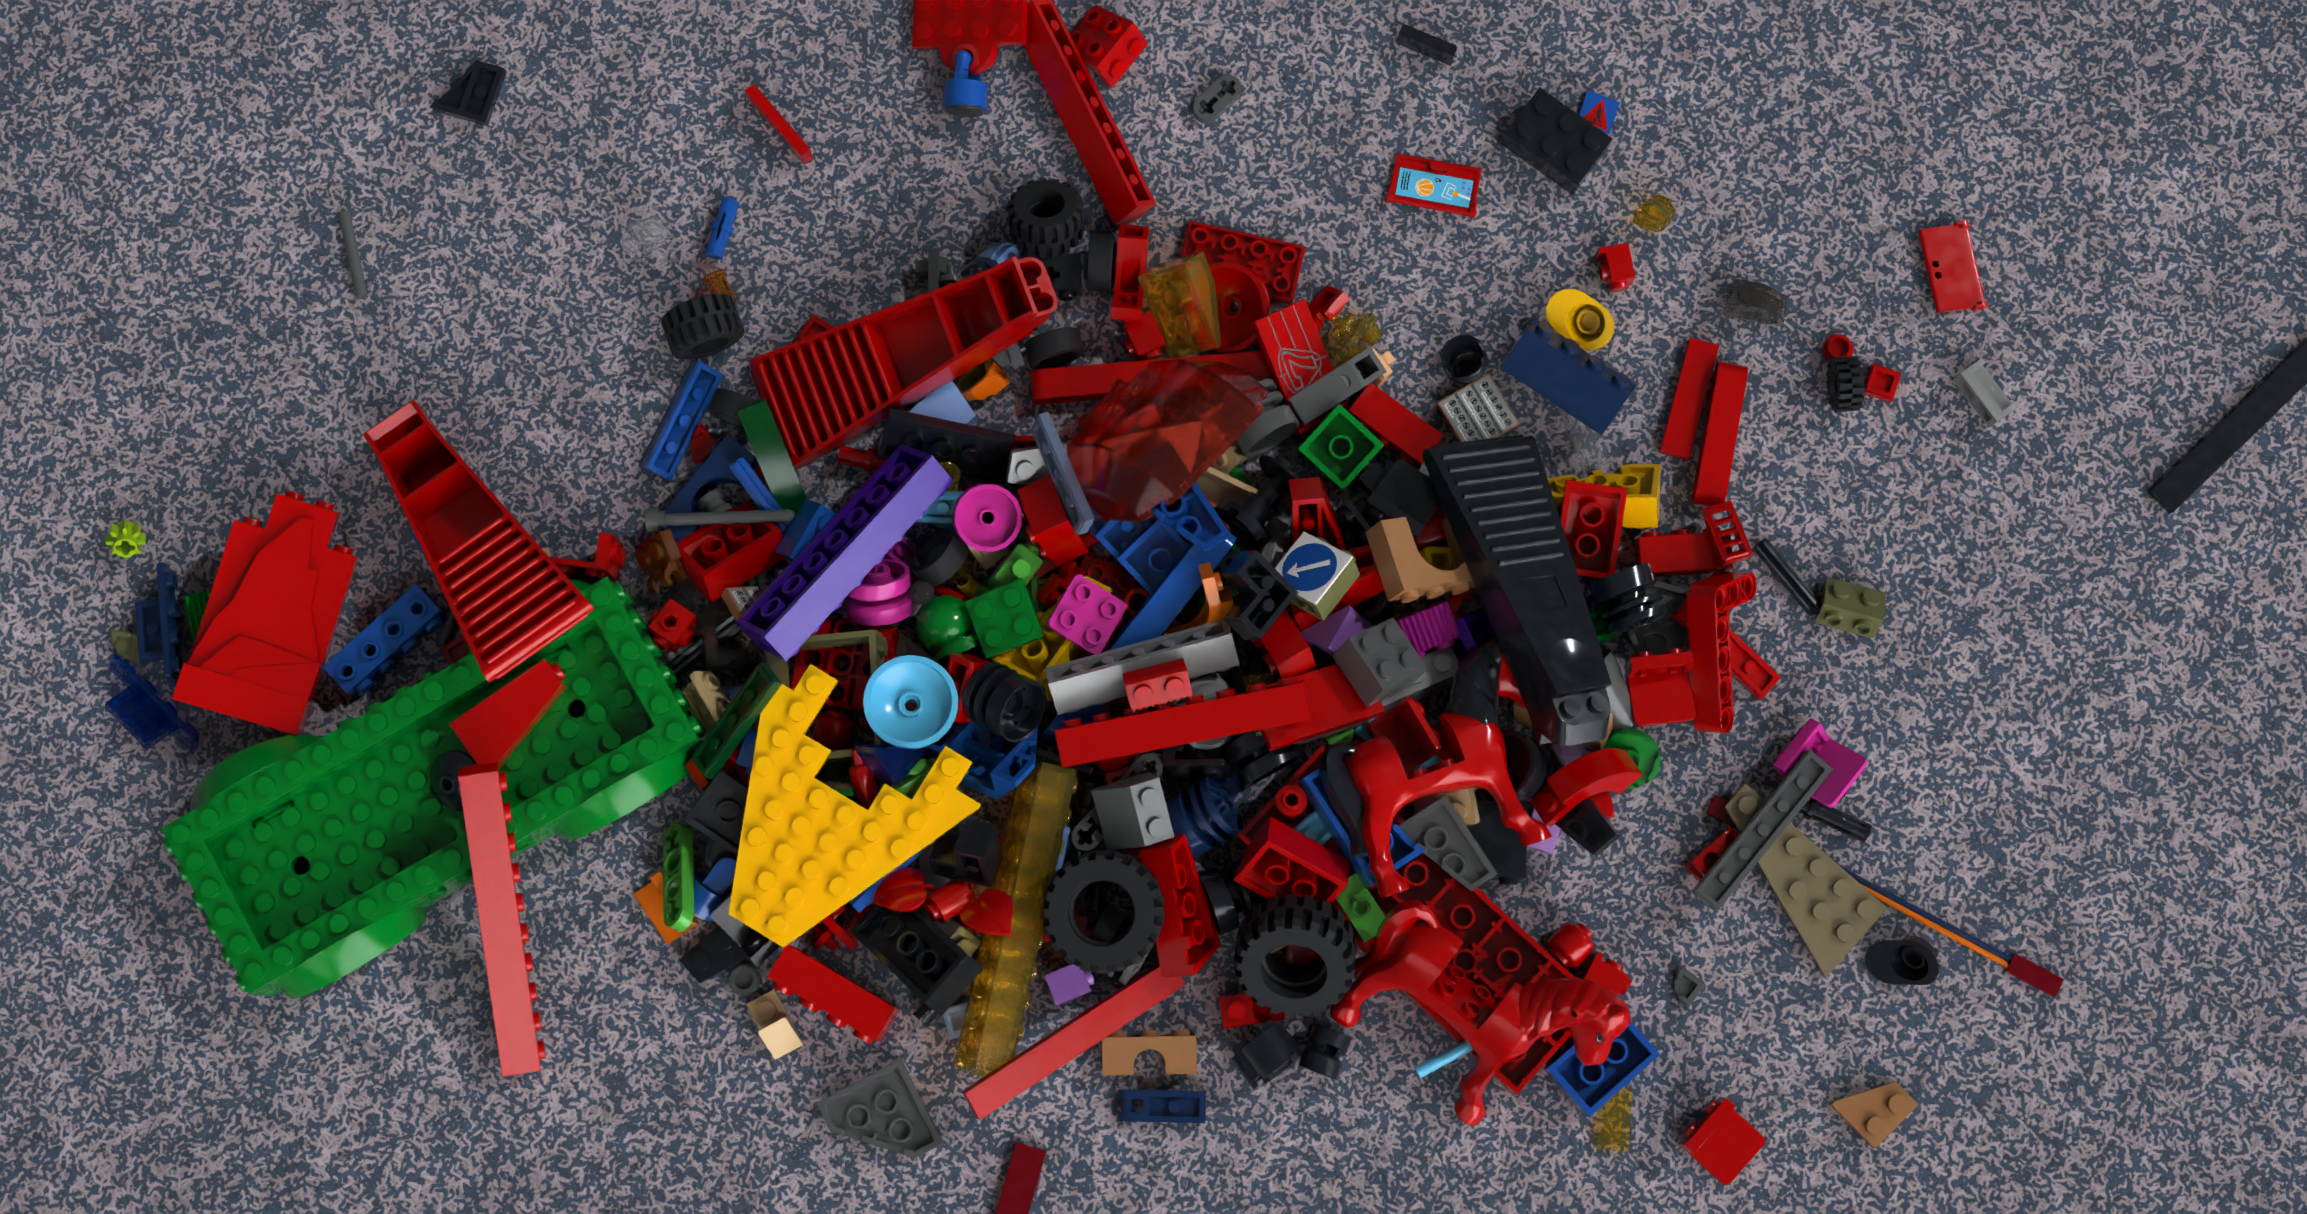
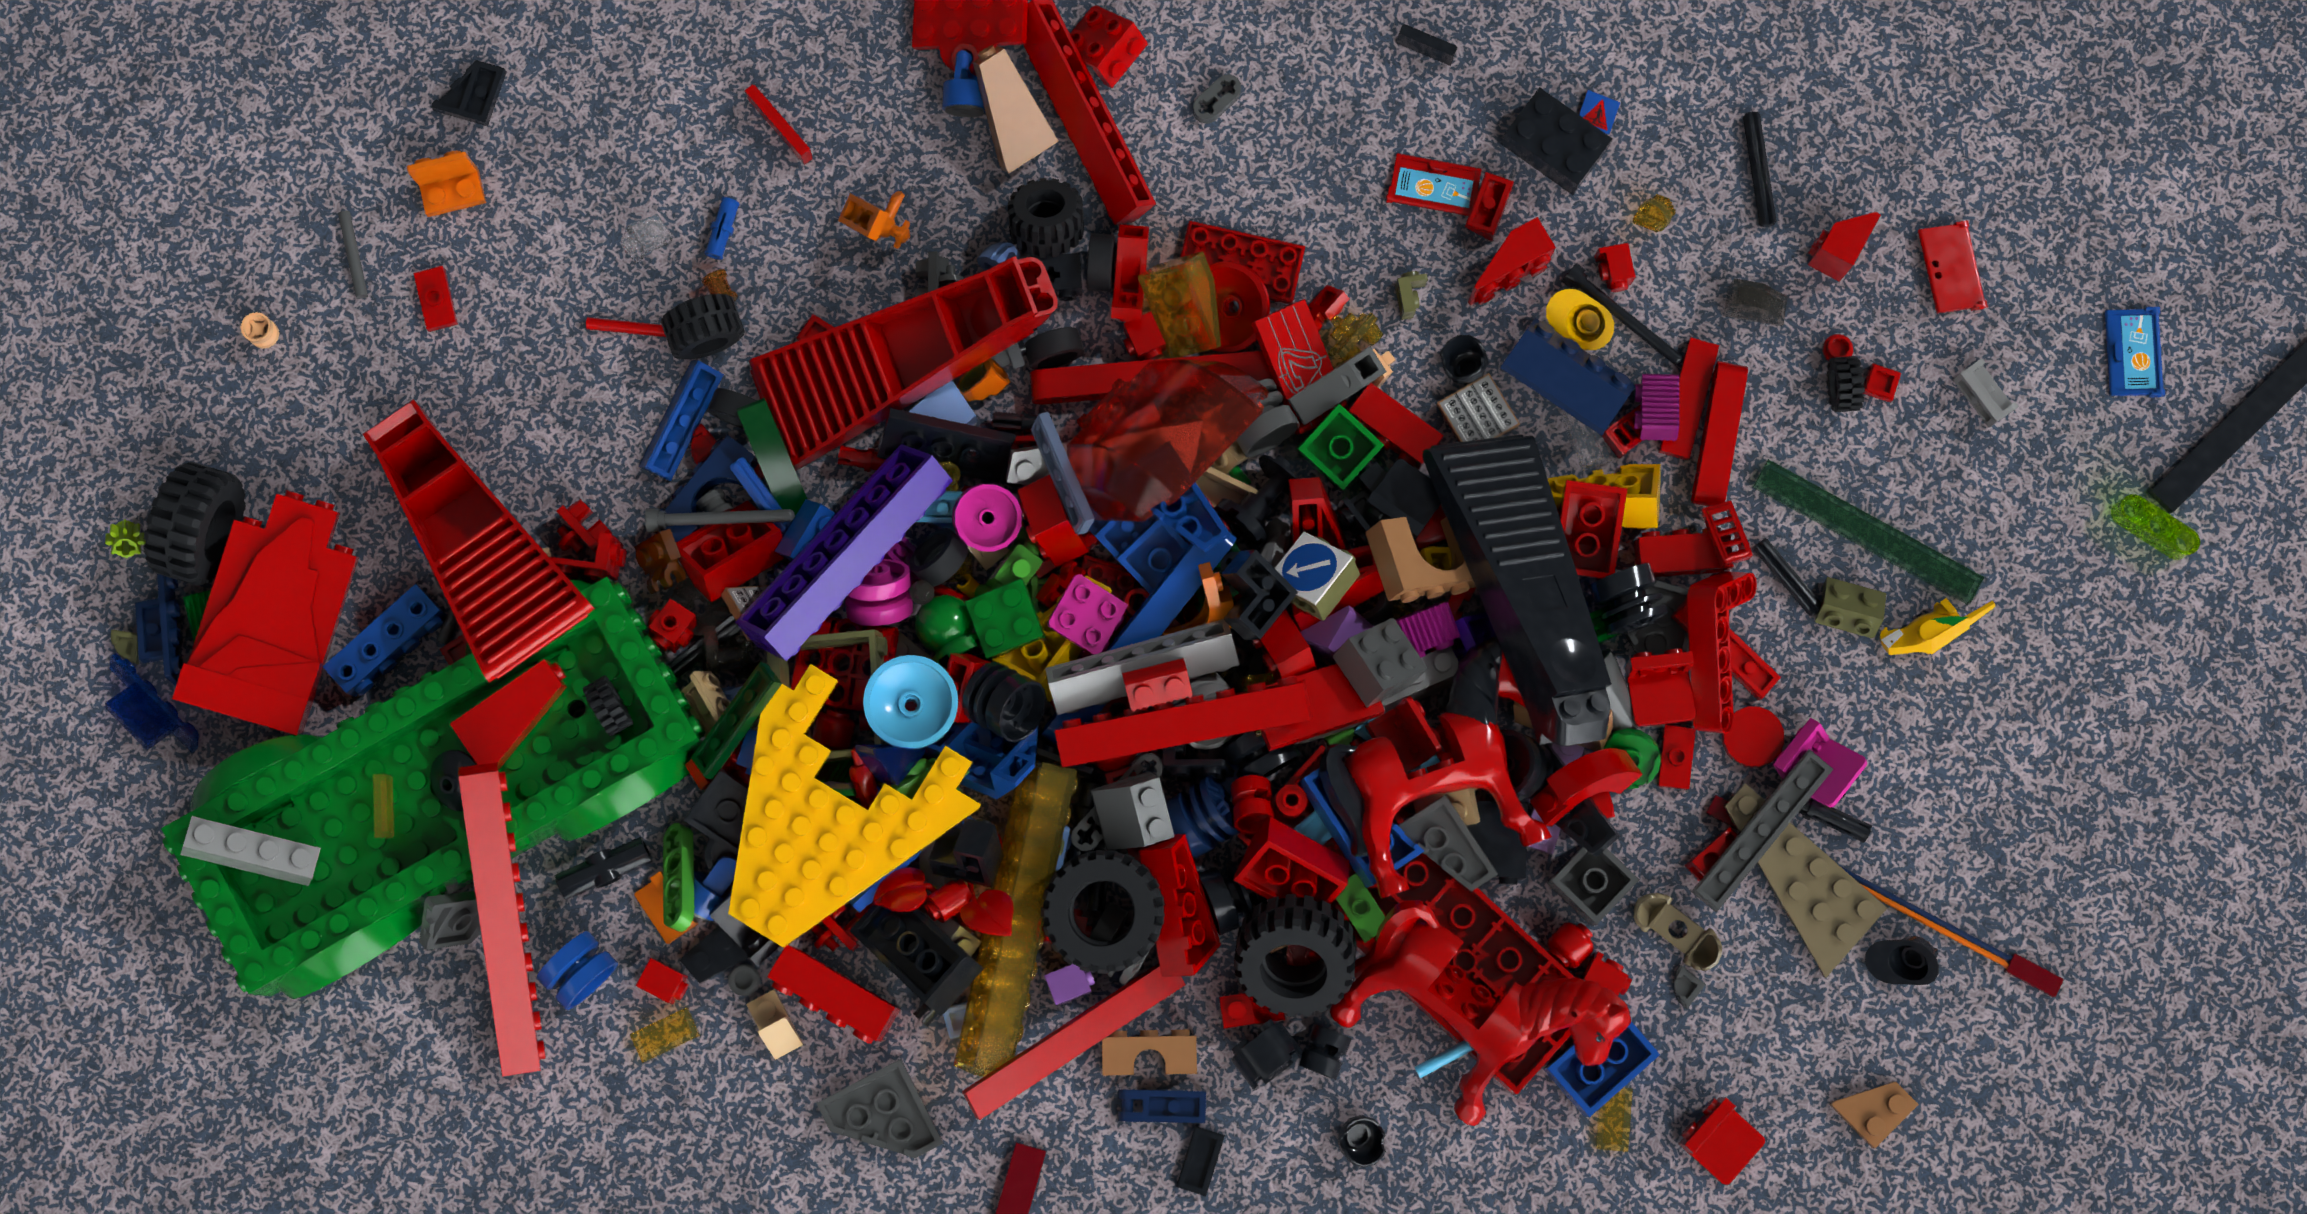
(192, 522): none -> black tyre
(250, 851): none -> light grey brick
(254, 327): none -> light nougat wheel
(383, 806): none -> clear yellow tile
(435, 298): none -> red plate
(447, 183): none -> orange bracket
(450, 920): none -> dark grey wing
(574, 516): none -> red hips
(577, 970): none -> blue wheel
(603, 868): none -> black piece
(607, 705): none -> black tyre
(625, 327): none -> red bar
(663, 981): none -> red brick
(665, 1035): none -> clear yellow tile
(873, 221): none -> orange piece
(1011, 111): none -> slope
(1013, 421): none -> black axle
(1200, 1161): none -> black tile
(1251, 803): none -> red wheel
(1362, 1141): none -> black hair
(1407, 299): none -> olive bracket
(1489, 205): none -> red slope
(1522, 253): none -> red slope
(1578, 279): none -> black piece
(1592, 883): none -> dark grey brick
(1613, 439): none -> red slope
(1658, 407): none -> magenta brick
(1676, 757): none -> red plate
(1700, 946): none -> dark tan piece
(1754, 737): none -> red tile
(1759, 169): none -> black axle
(1839, 247): none -> red slope
(1868, 532): none -> clear green tile
(1931, 630): none -> yellow animal
(2138, 351): none -> door
(2169, 527): none -> clear neon green beam

